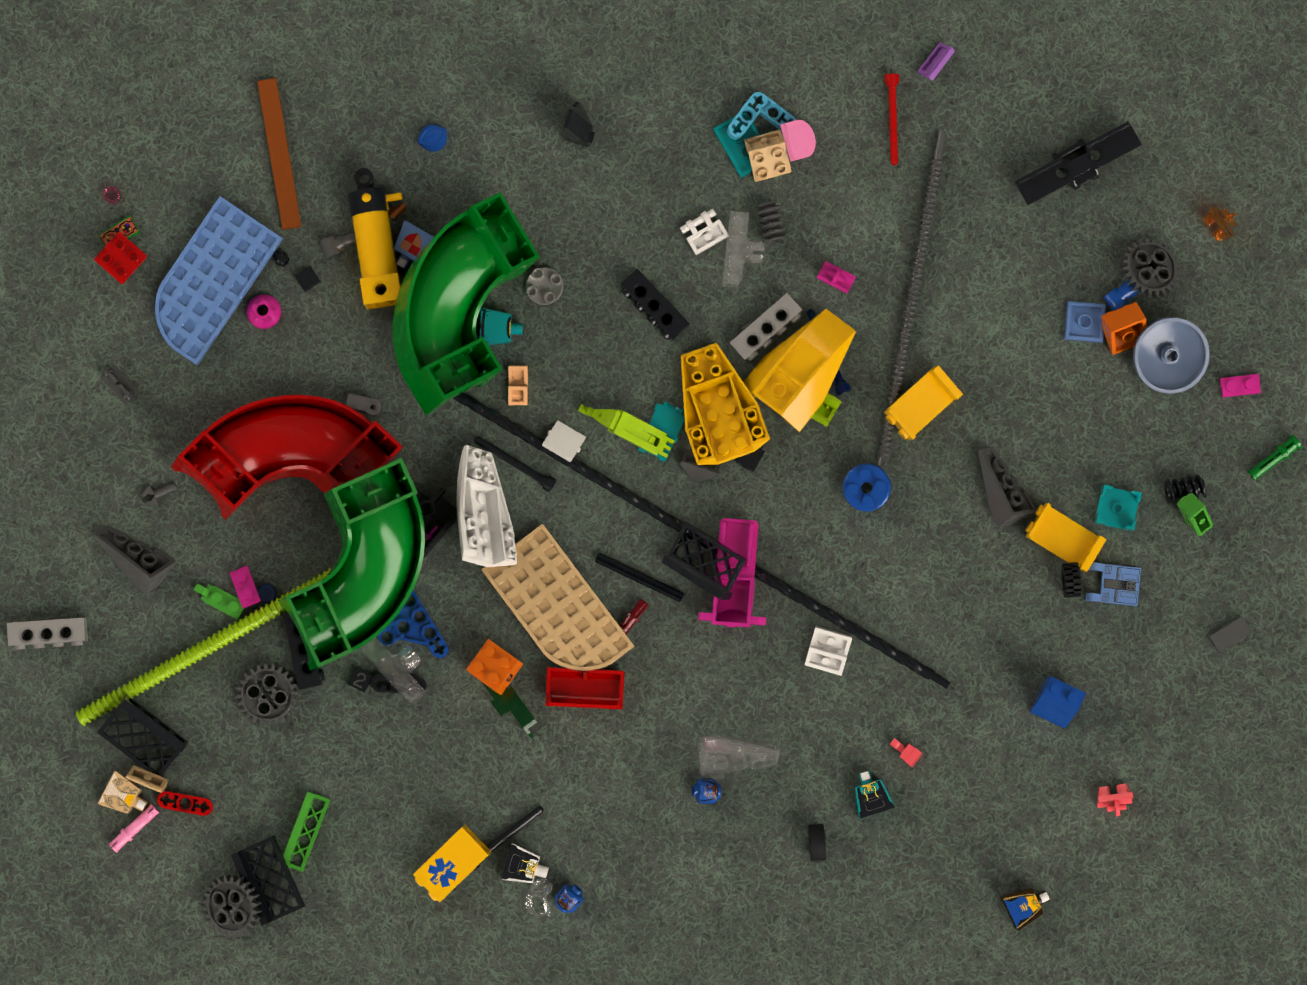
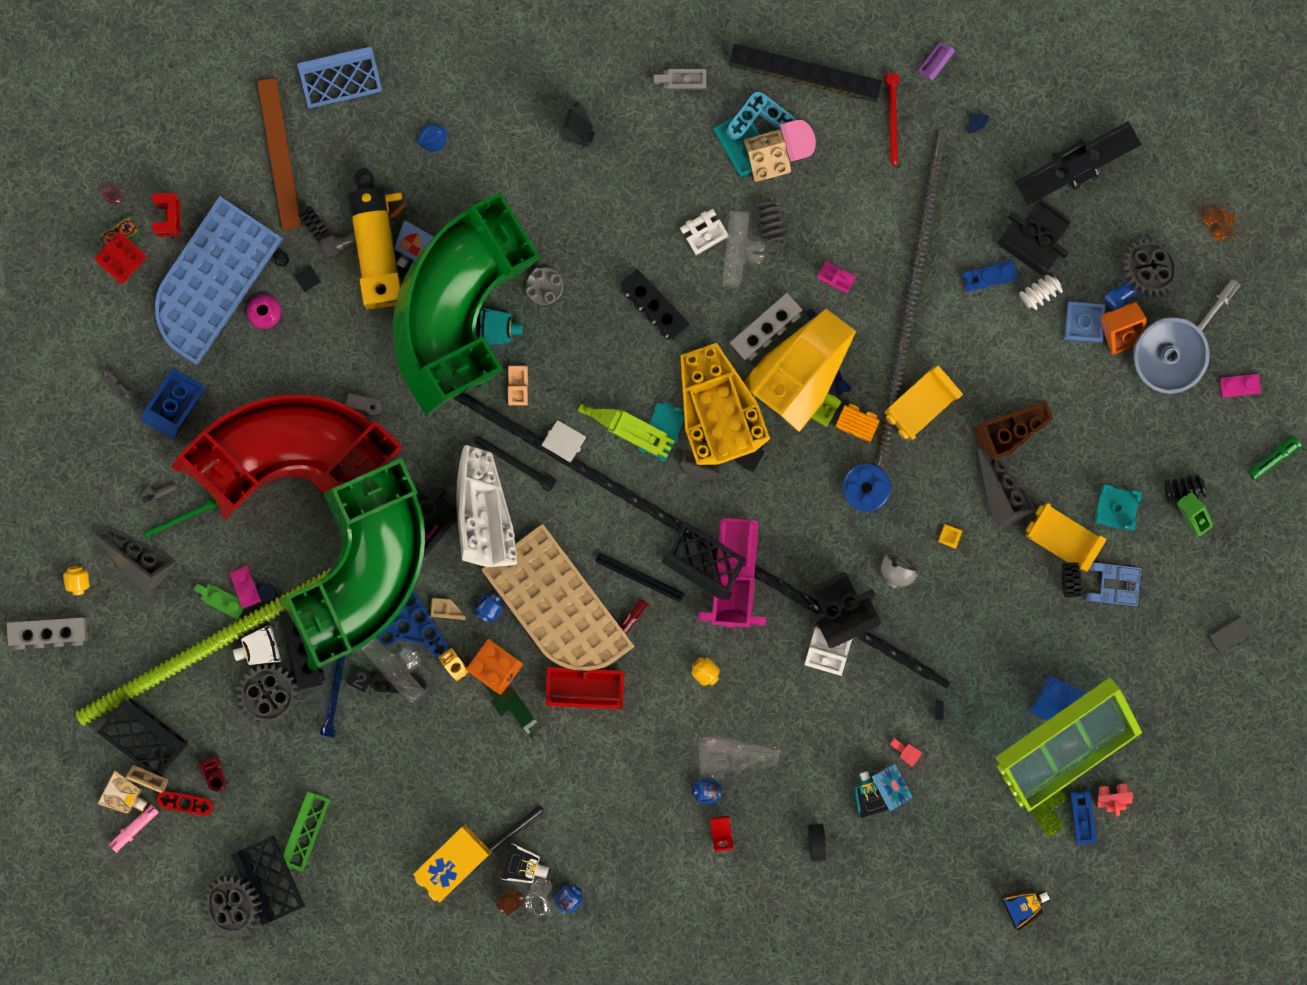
(76, 580): none -> yellow head
(172, 227): none -> red panel
(172, 403): none -> blue slope
(211, 504): none -> green piece
(213, 772): none -> dark red piece
(259, 648): none -> white torso
(314, 223): none -> black tyre
(328, 728): none -> clear blue piece
(335, 61): none -> medium blue fence
(445, 609): none -> tan tile
(453, 664): none -> yellow leg
(488, 607): none -> blue head
(510, 901): none -> reddish brown brick
(682, 79): none -> light grey hinge
(705, 671): none -> yellow head
(721, 833): none -> red bracket
(805, 73): none -> black brick
(849, 621): none -> black piece
(857, 423): none -> light orange brick
(892, 787): none -> tile
(898, 571): none -> light grey cylinder
(939, 710): none -> black tile
(950, 536): none -> yellow tile
(977, 122): none -> dark blue tile
(990, 276): none -> blue plate
(1008, 432): none -> reddish brown wedge
(1029, 247): none -> black piece
(1041, 291): none -> white piece
(1046, 817): none -> clear neon green tile
(1068, 745): none -> window
(1083, 817): none -> blue plate
(1223, 297): none -> light grey piece

